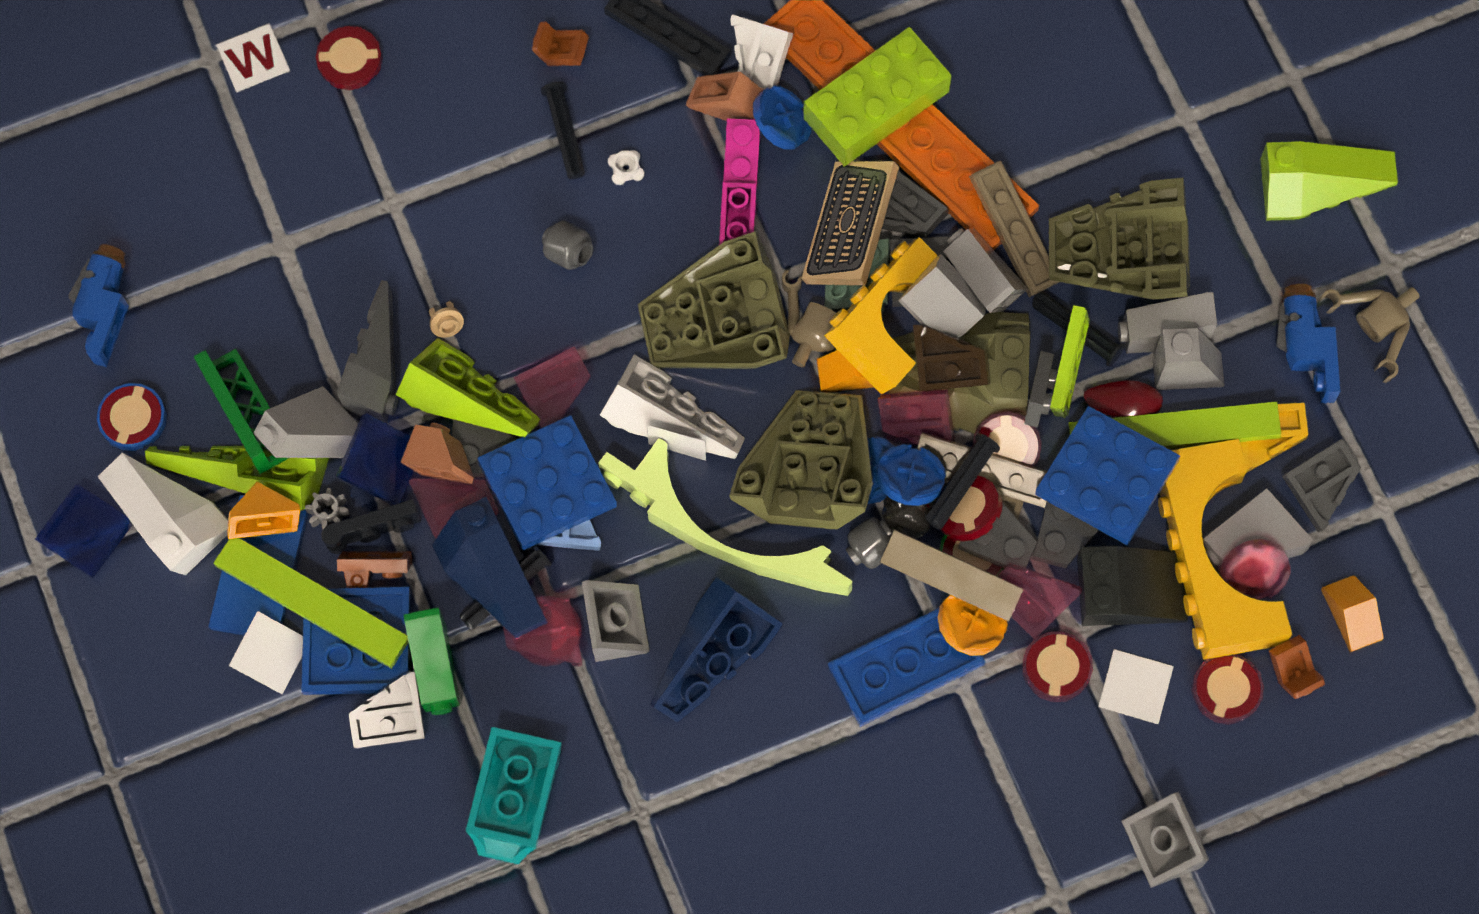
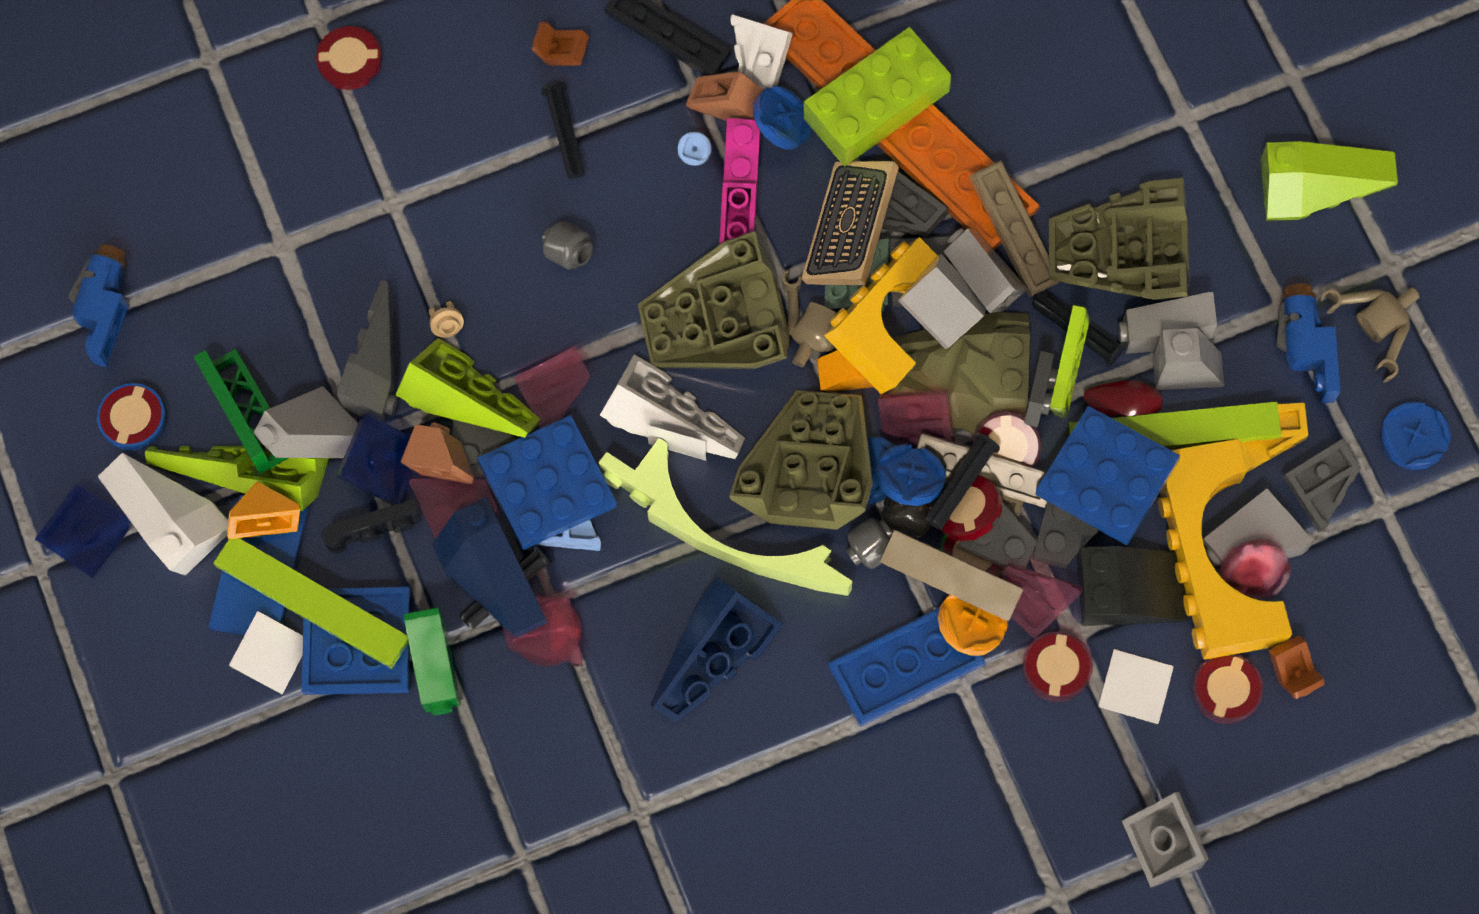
(253, 57): white sticker -> none
(327, 500): light grey gear -> none
(359, 564): dark orange hinge -> none
(389, 715): wing -> none
(512, 794): teal slope -> none
(615, 619): light grey slope -> none
(623, 158): white plate -> none
(695, 148): none -> light blue tile
(948, 361): dark brown wing -> none
(1354, 612): light orange slope -> none
(1415, 435): none -> blue tile

